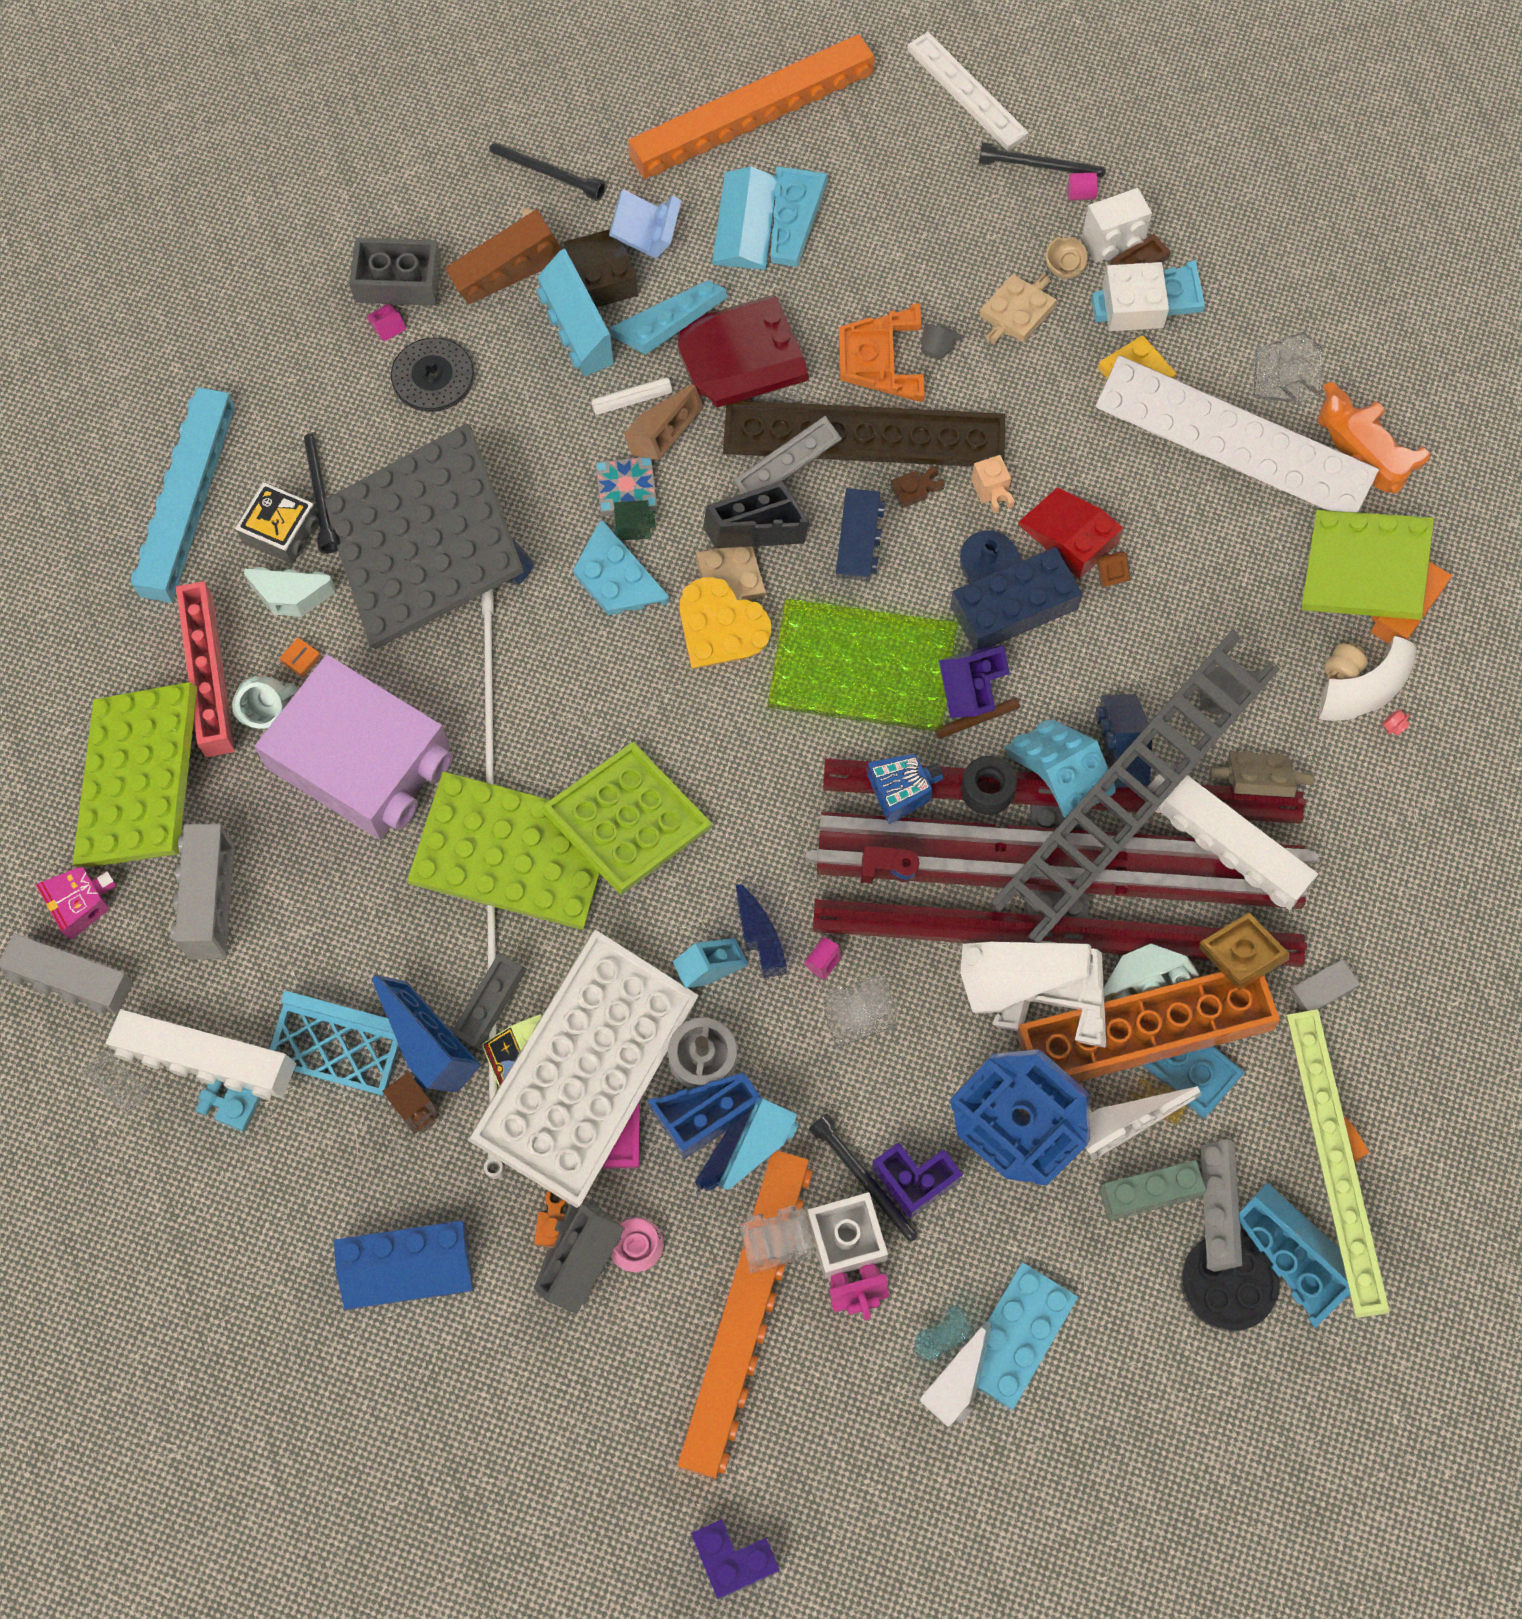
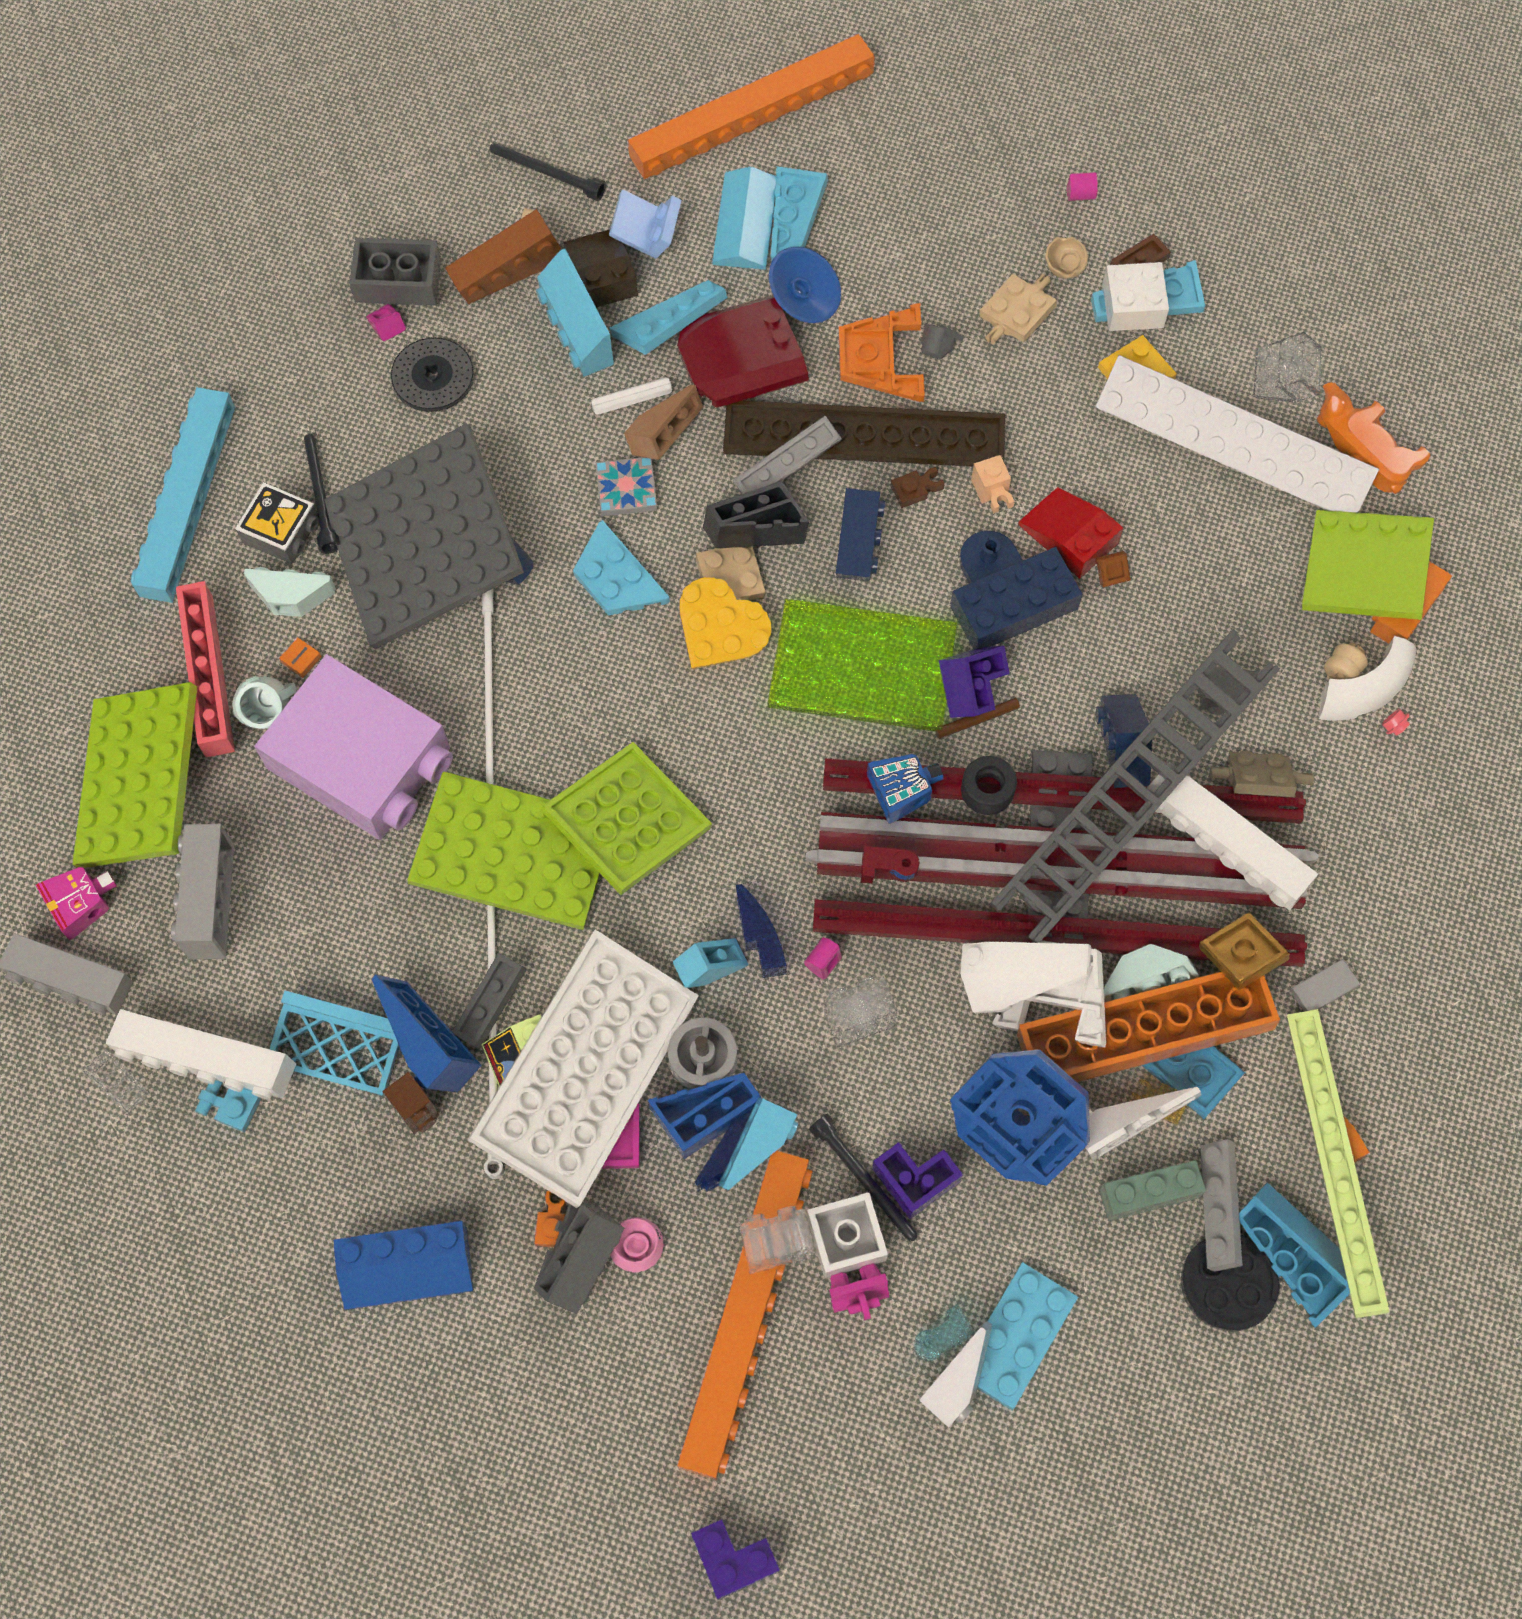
(633, 520): clear green brick -> none
(804, 284): none -> blue hat
(967, 91): white tile -> none
(990, 154): black piece -> none
(1063, 759): medium azure bracket -> none
(1116, 224): white brick -> none

